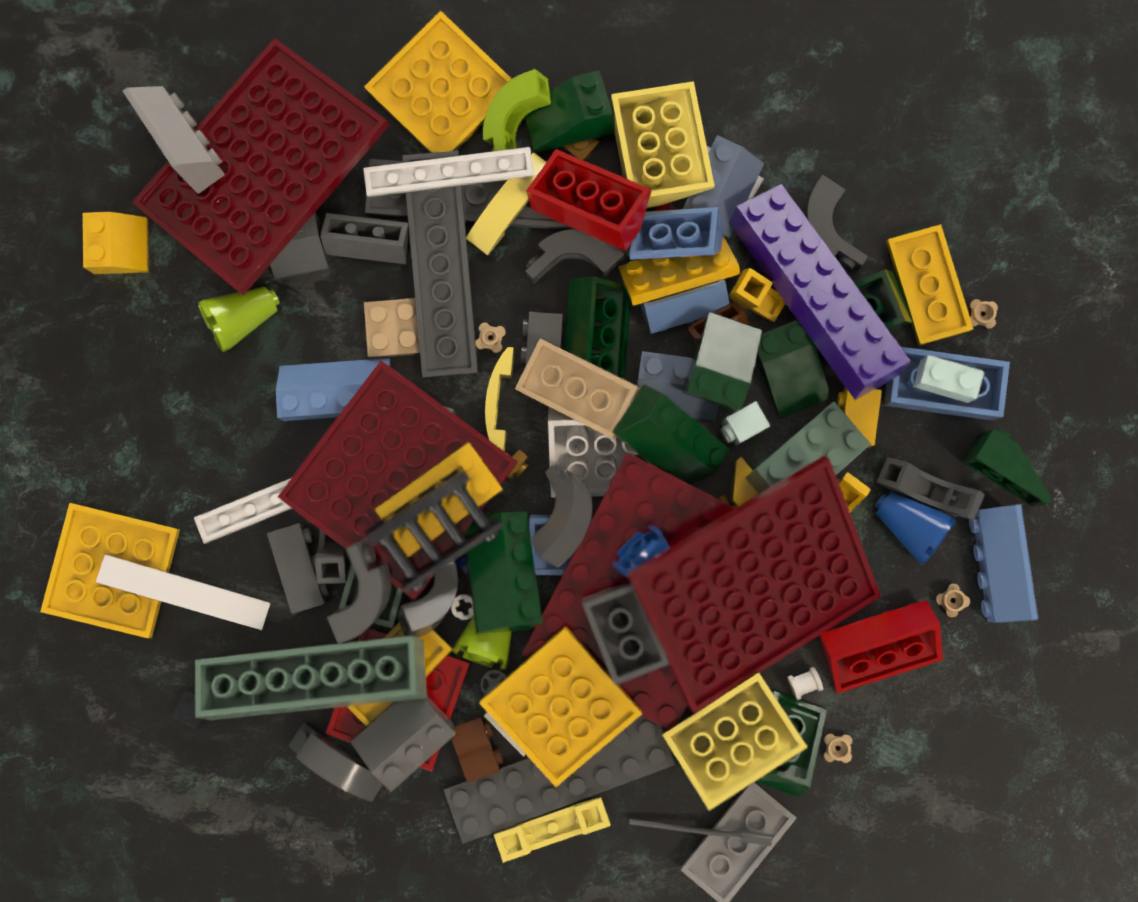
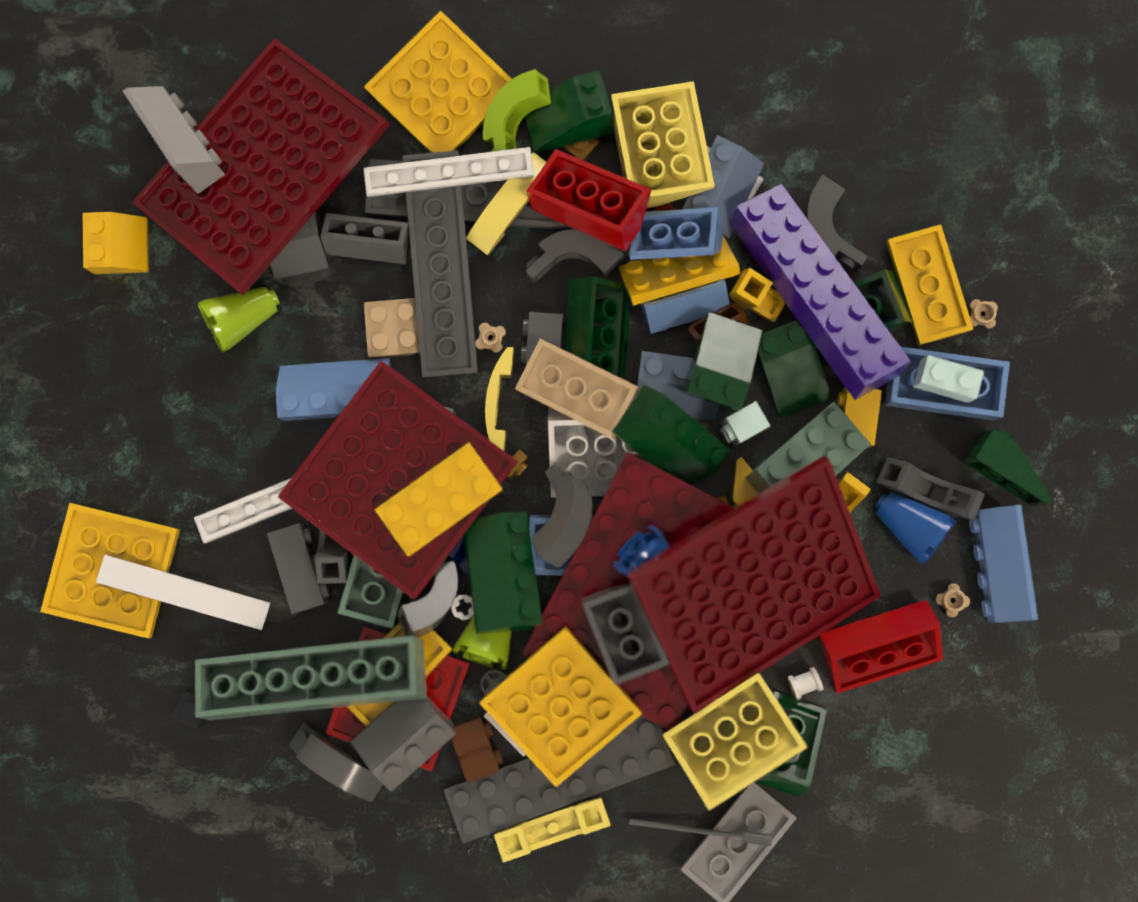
(372, 596): dark grey arch -> none
(431, 500): black fence -> none
(843, 754): tan plate -> none

